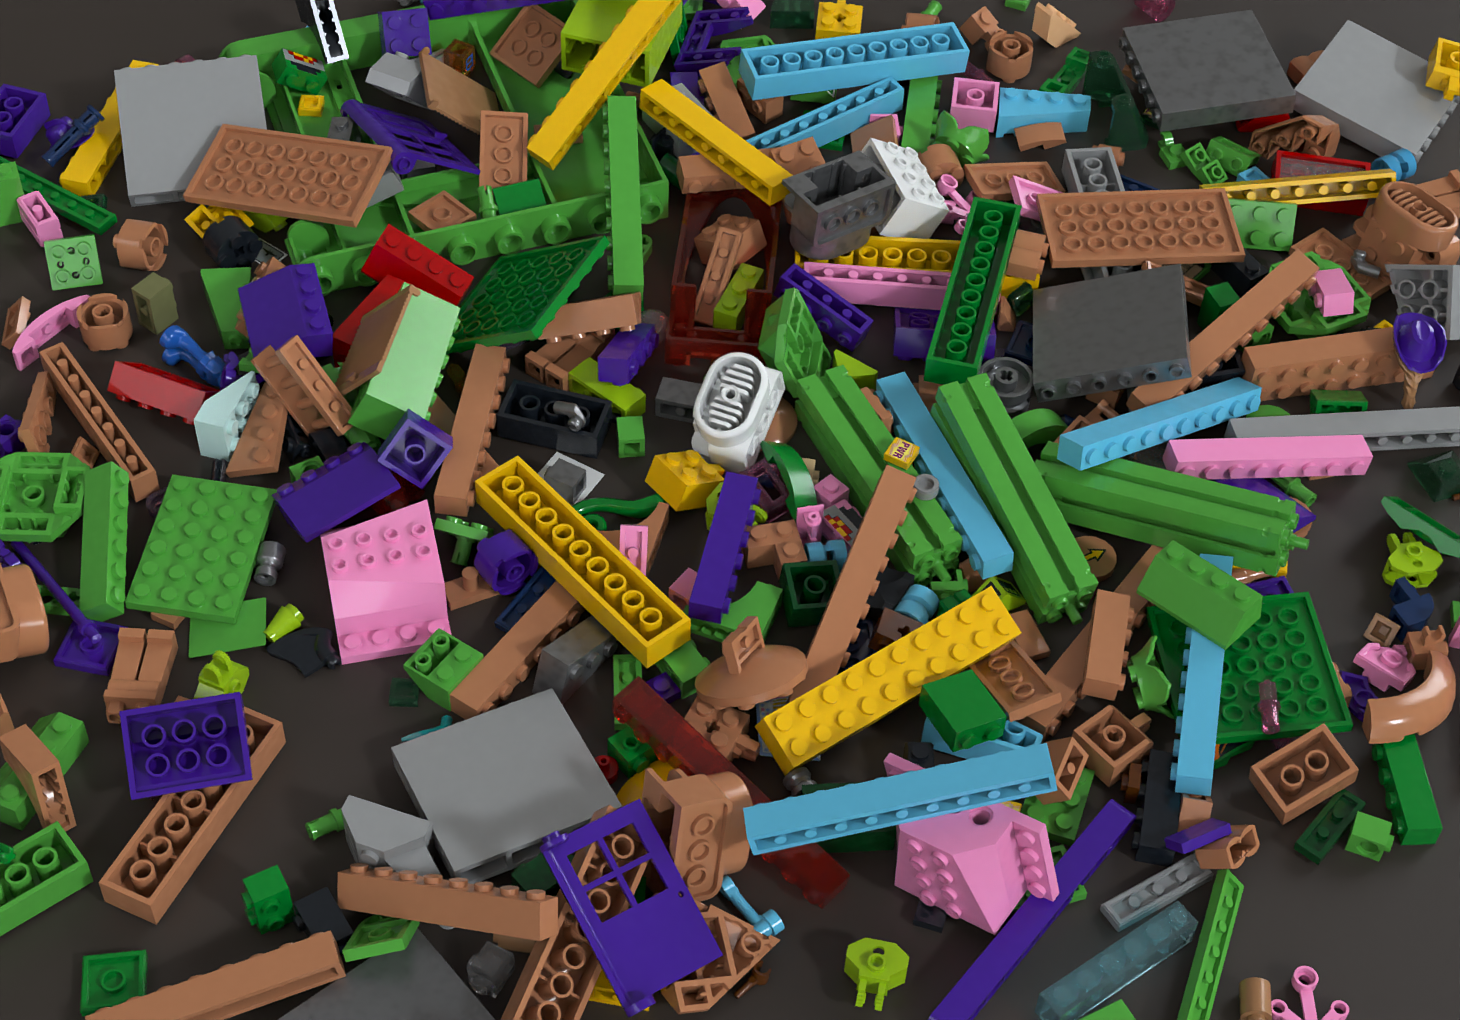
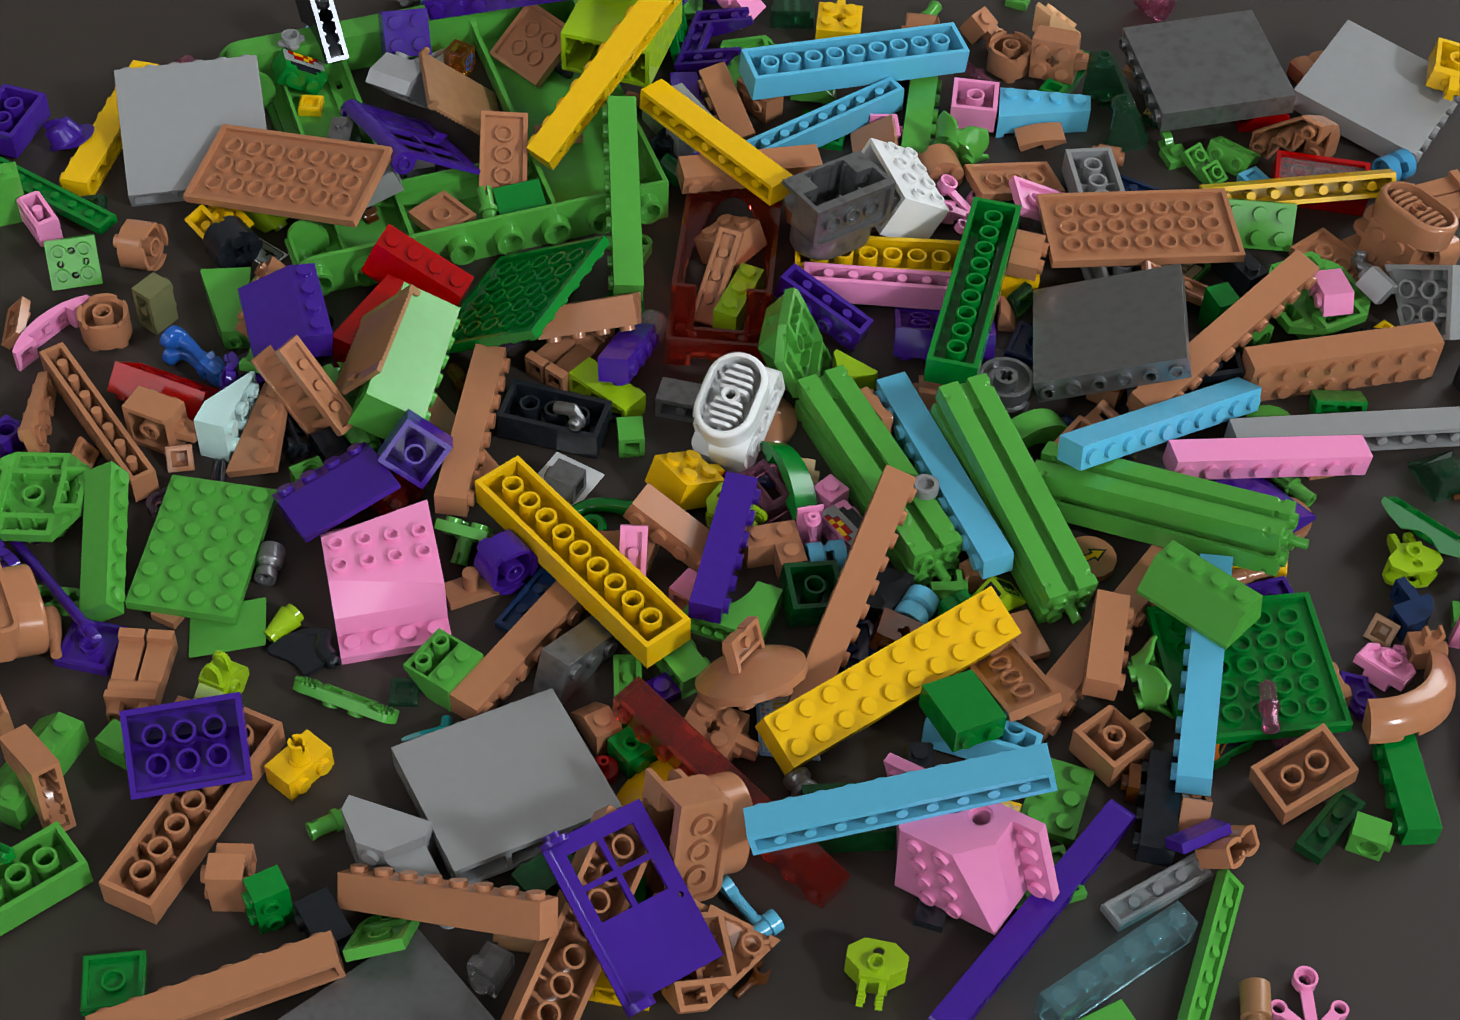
(55, 631): none -> nougat piece
(80, 128): dark blue pin -> none
(111, 744): none -> bright green brick
(157, 420): none -> nougat hinge
(179, 458): none -> nougat slope
(225, 873): none -> nougat brick
(291, 39): none -> light grey plate
(299, 764): none -> yellow brick
(336, 697): none -> bright green plate
(370, 215): none -> reddish brown hand
(596, 725): none -> nougat slope
(669, 526): none -> nougat brick
(798, 156): nougat plate -> none
(901, 453): tile -> none
(1056, 54): none -> nougat hinge
(1068, 763): nougat brick -> none
(1376, 284): none -> light grey brick
(1418, 348): dark purple hat -> none

